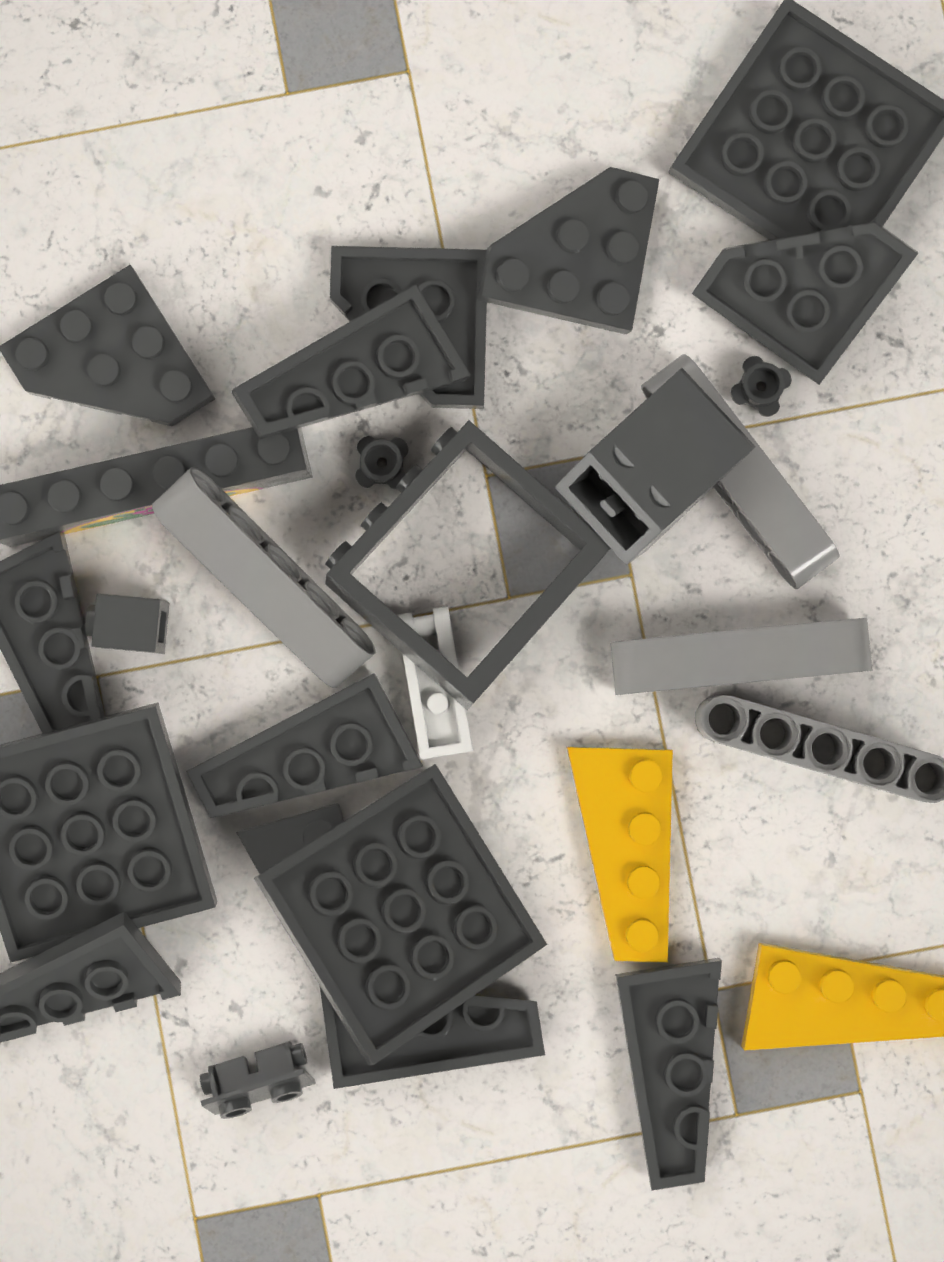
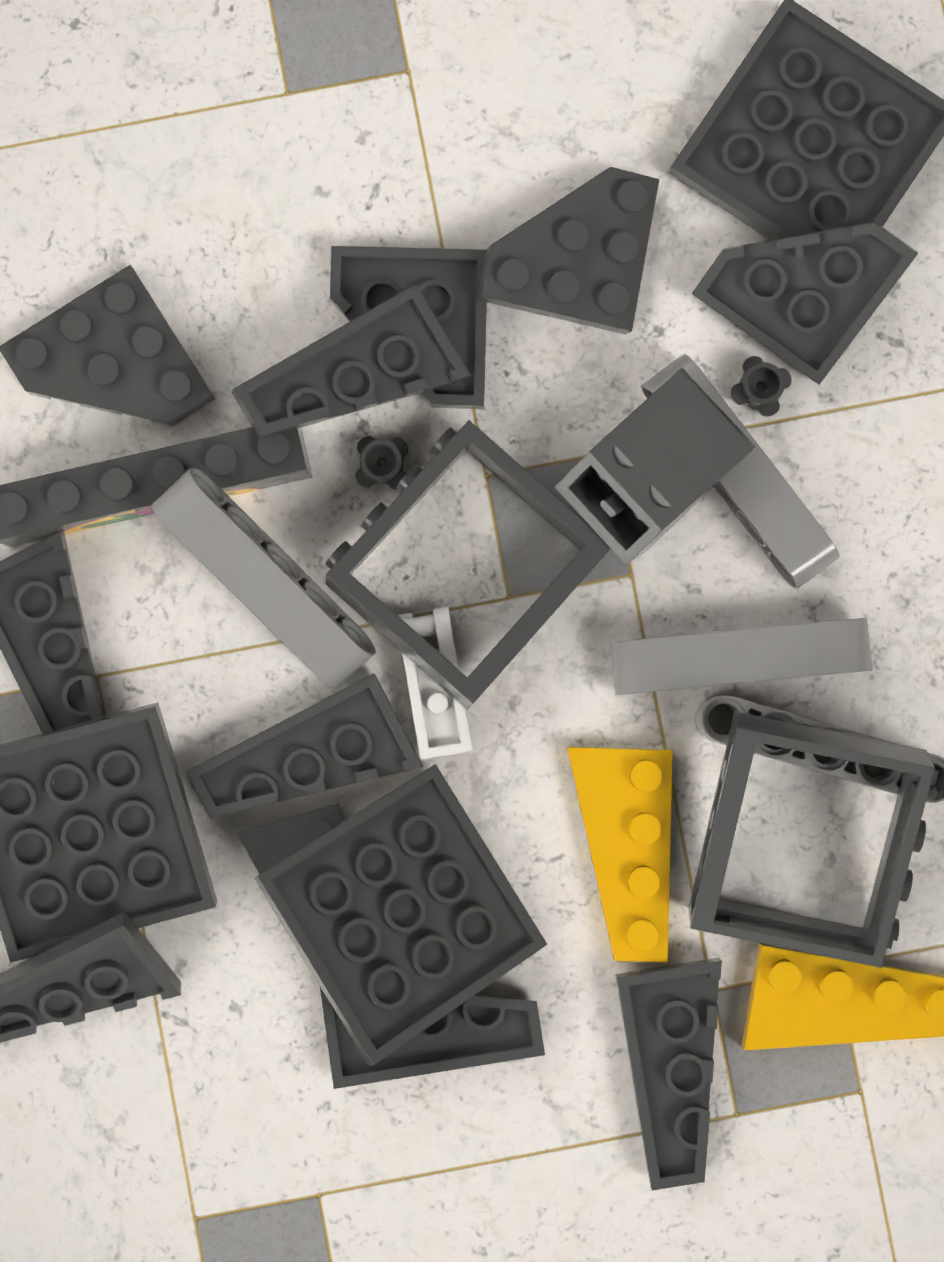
(128, 623): dark grey brick -> none
(237, 1089): dark grey hinge -> none
(893, 877): none -> dark grey window

